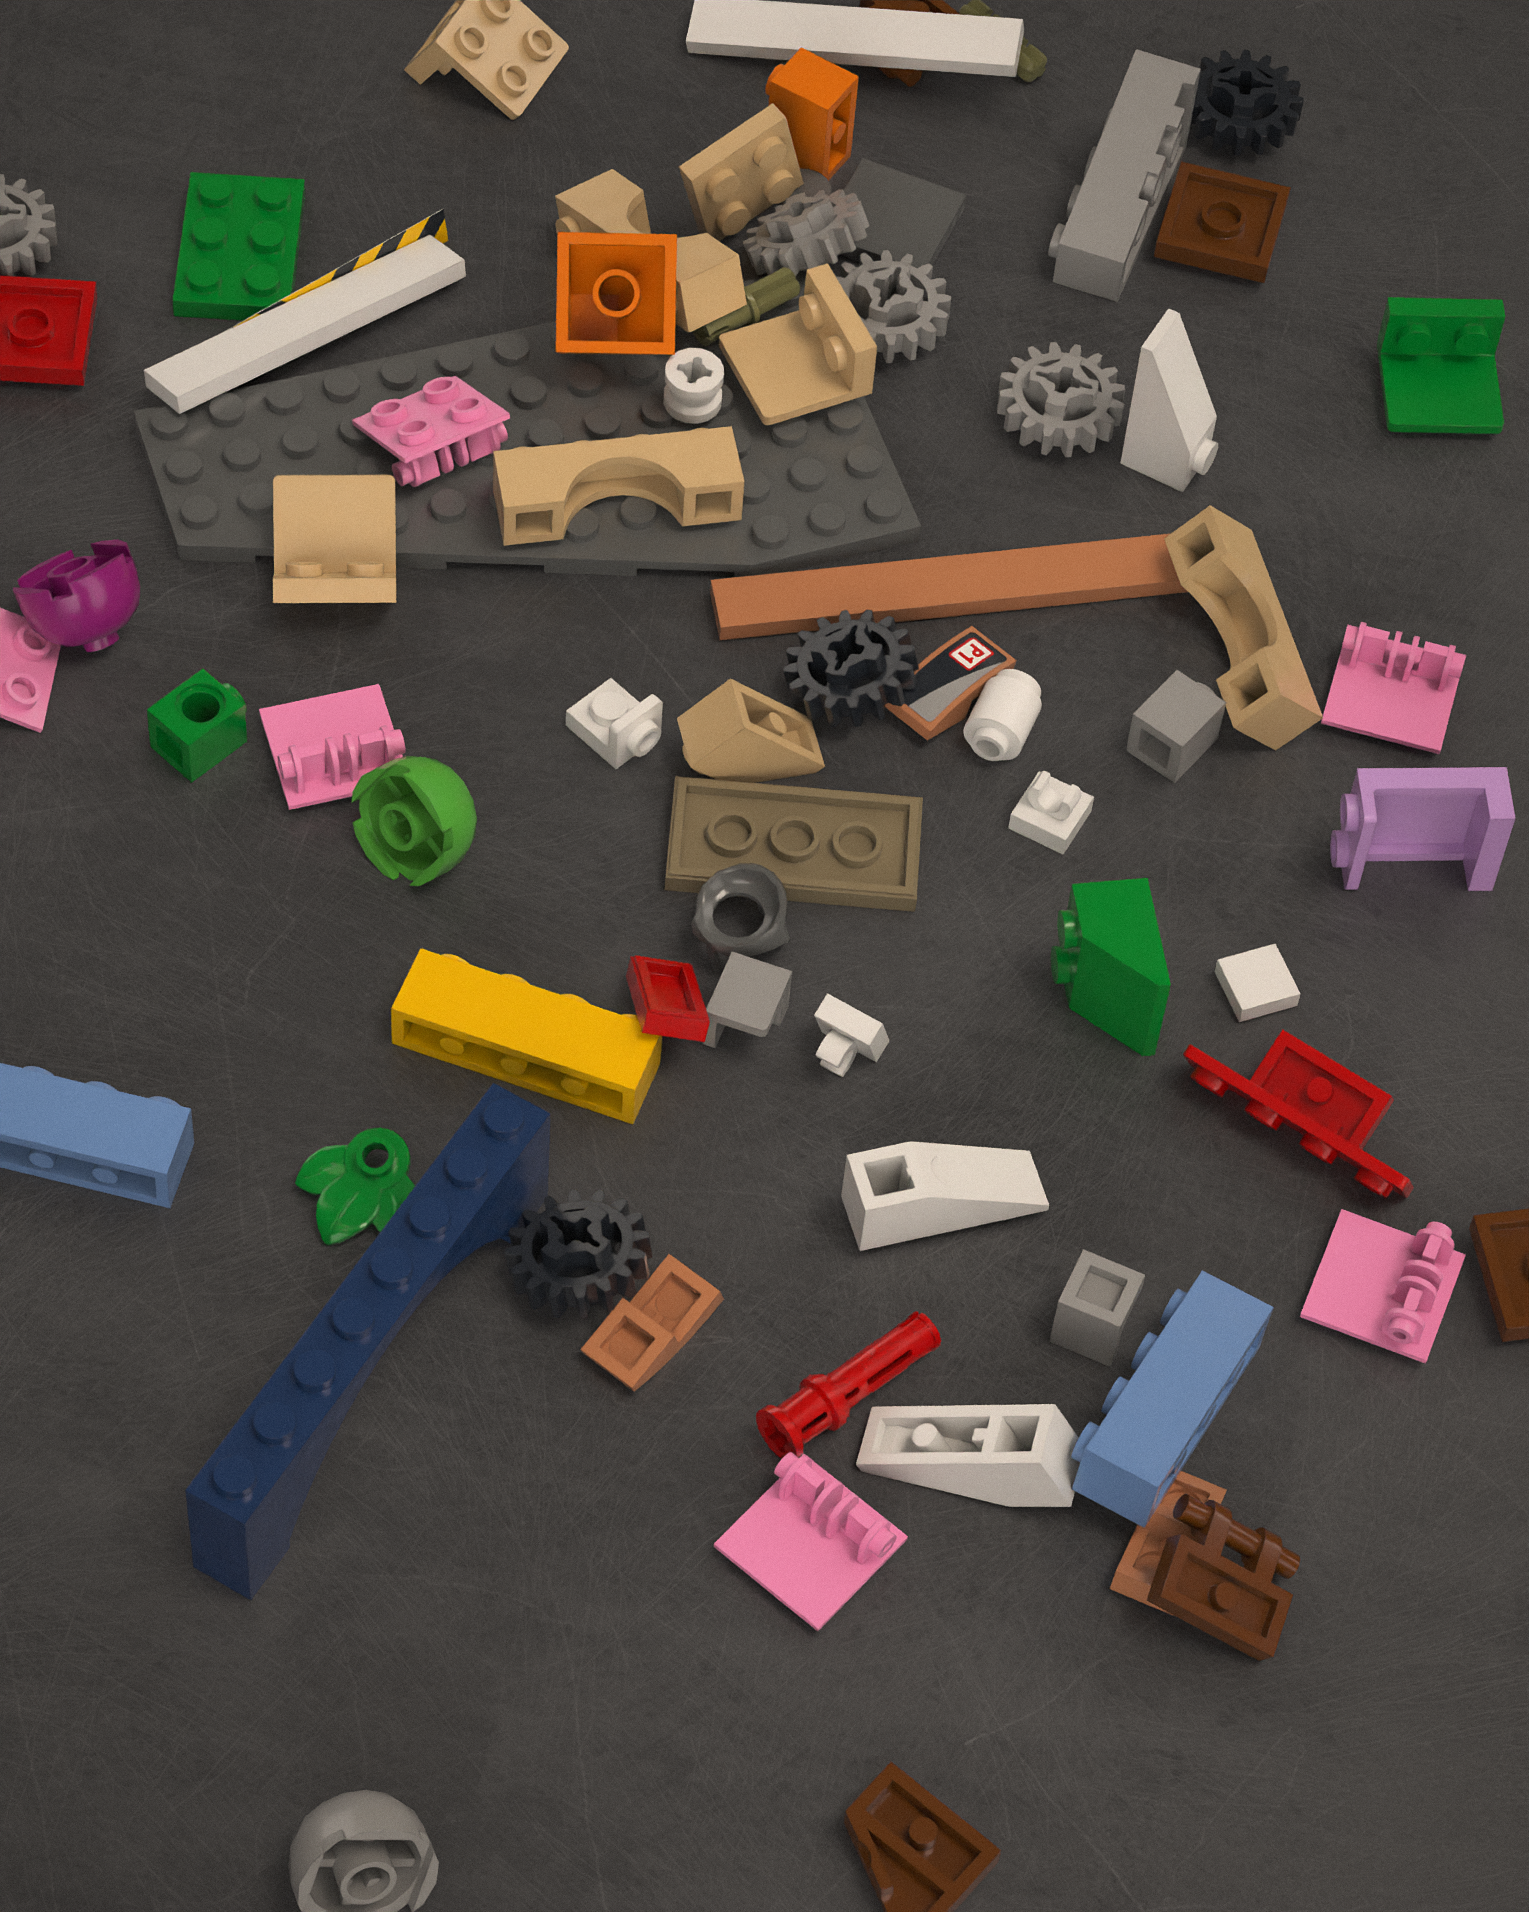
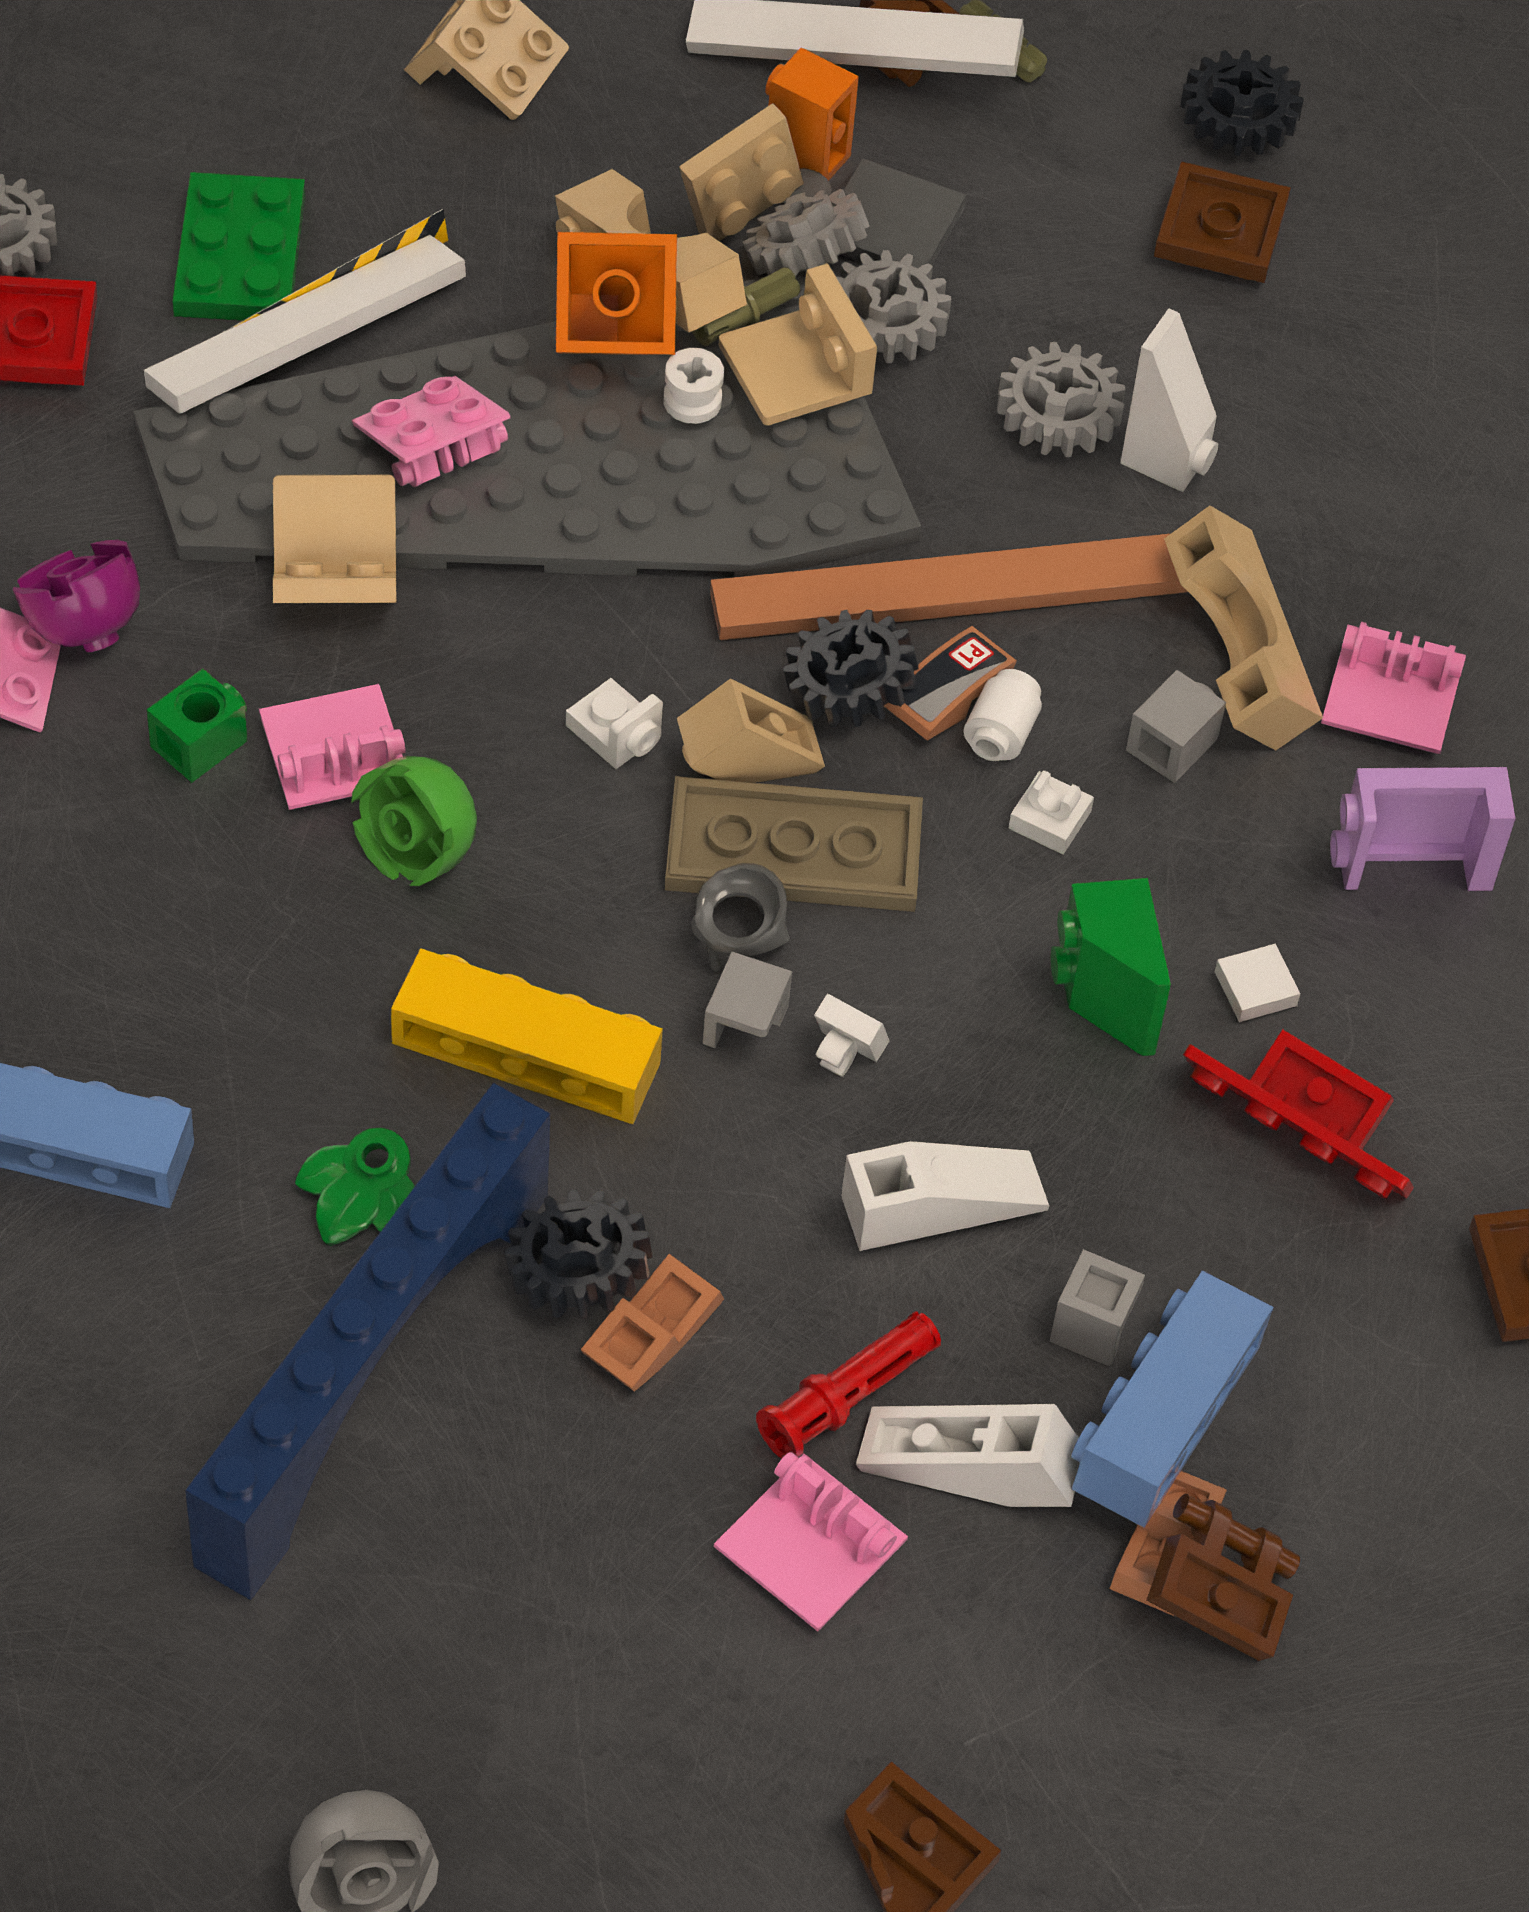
(667, 998): red tile -> none
(685, 472): tan arch -> none
(1126, 177): light grey wedge -> none
(1385, 1284): bright pink hinge -> none
(1441, 365): green bracket -> none

